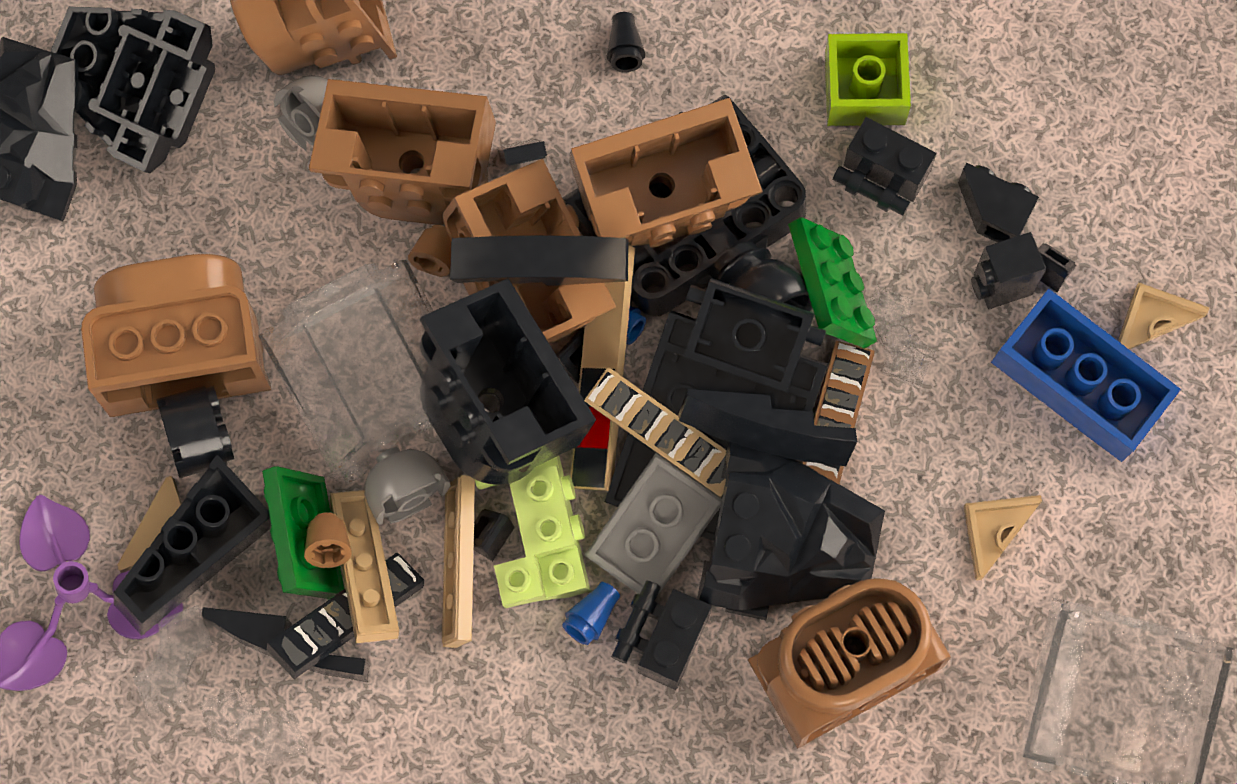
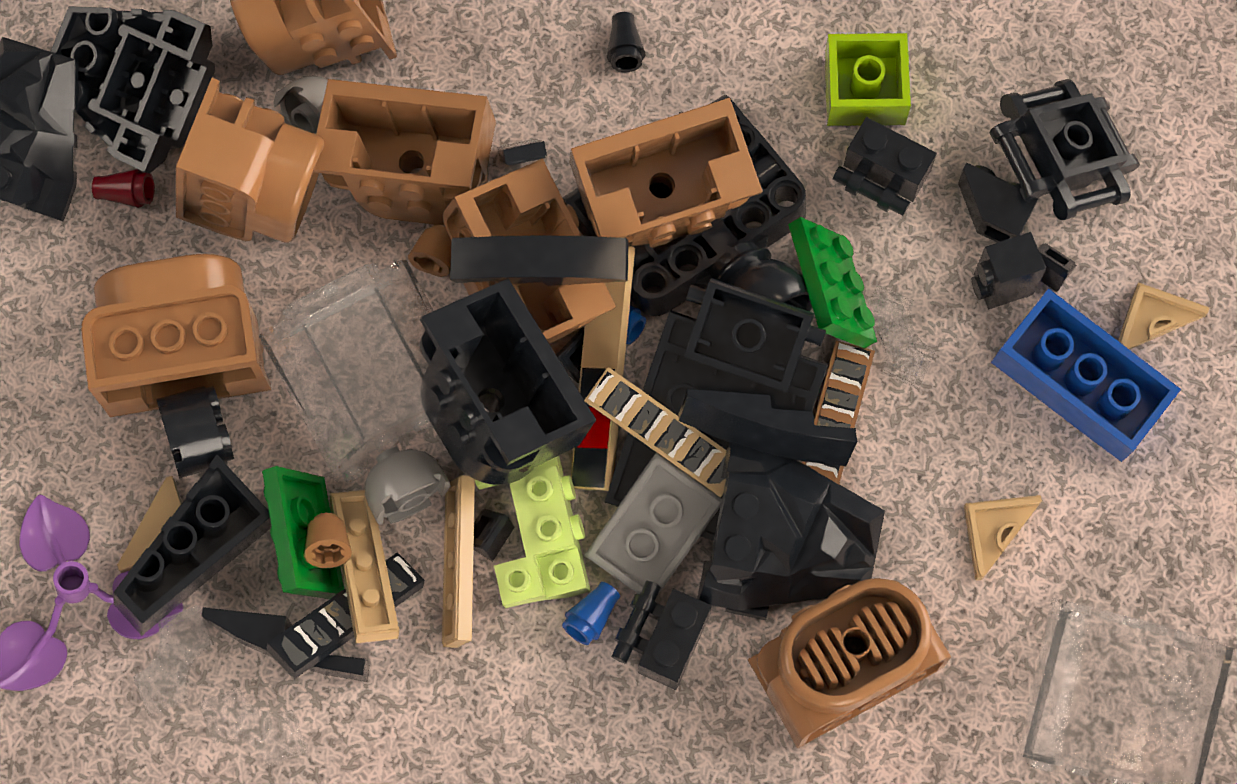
(126, 187): none -> dark red cone
(245, 169): none -> medium nougat brick
(1069, 145): none -> black brick

